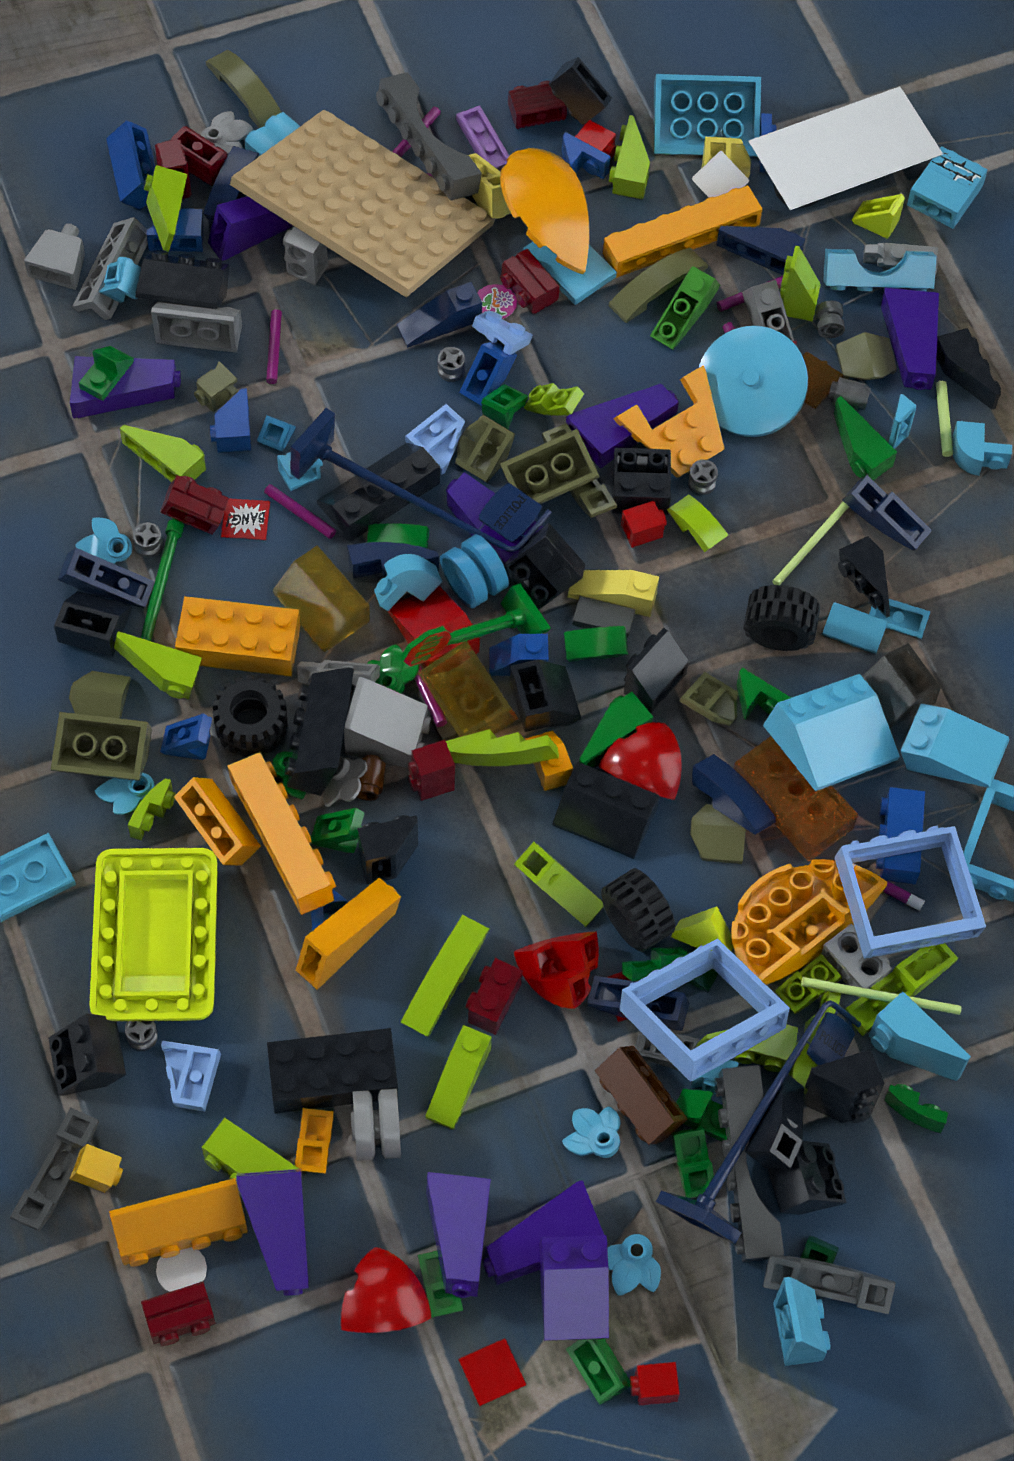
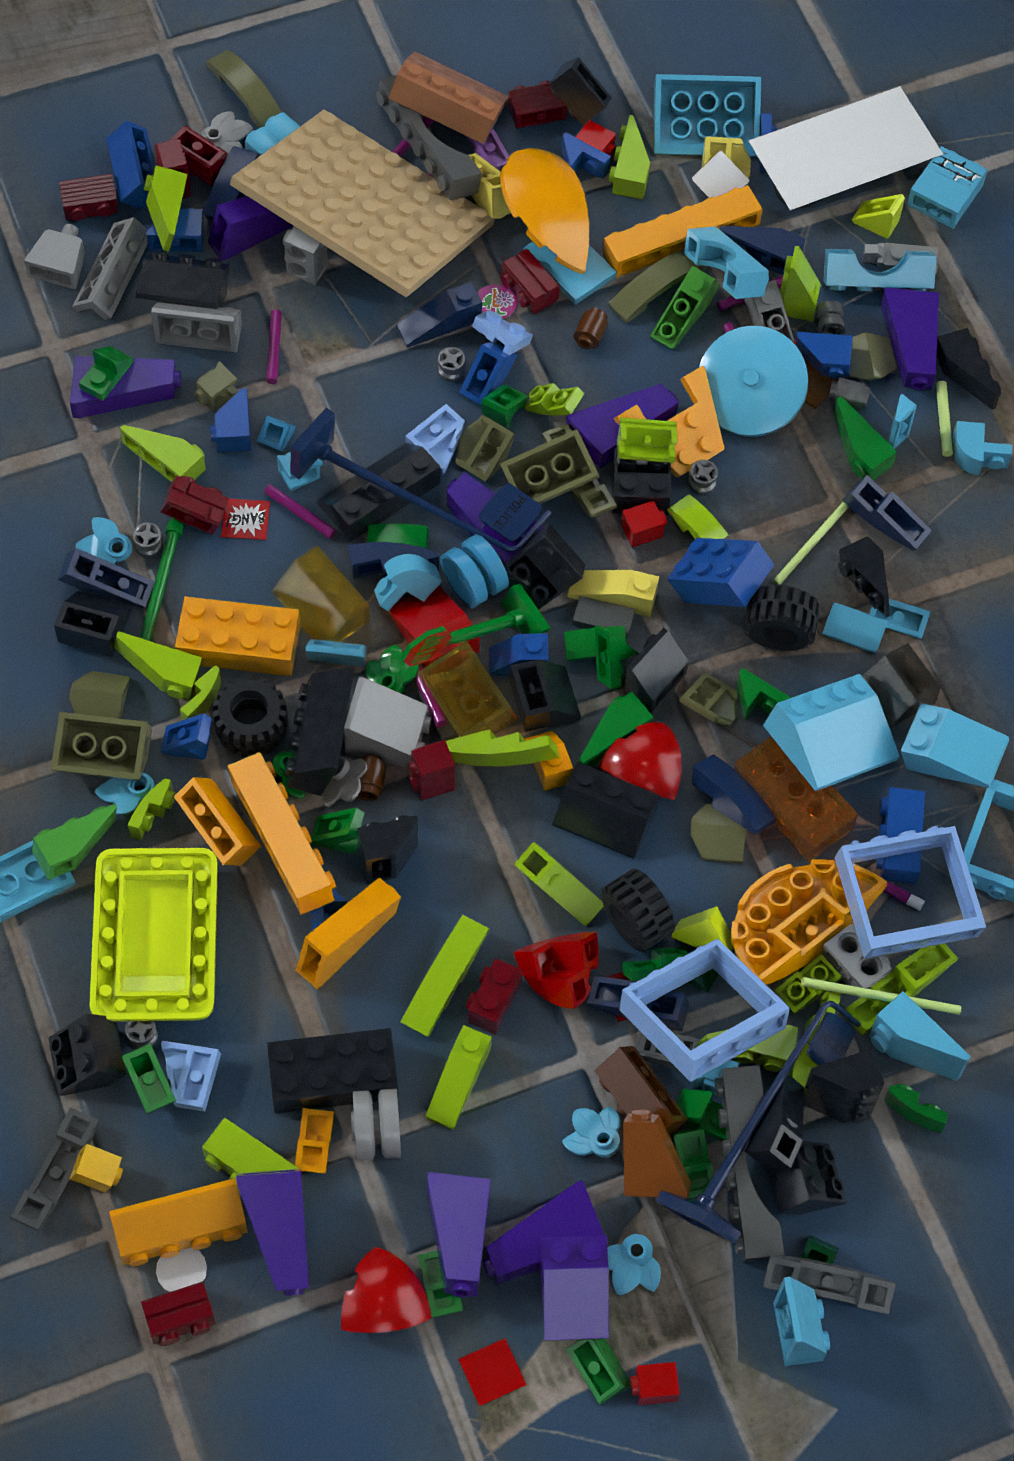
(67, 845): none -> bright green slope
(88, 197): none -> dark red brick
(121, 279): medium azure window -> none
(148, 1079): none -> green slope
(205, 691): none -> lime slope
(336, 652): none -> medium azure slope
(367, 671): light grey hinge -> none
(447, 96): none -> nougat slope
(591, 328): none -> reddish brown brick
(608, 656): none -> green slope
(647, 440): none -> lime hinge
(651, 1158): none -> dark orange slope
(713, 248): none -> medium azure arch
(720, 571): none -> blue brick
(827, 353): none -> blue slope

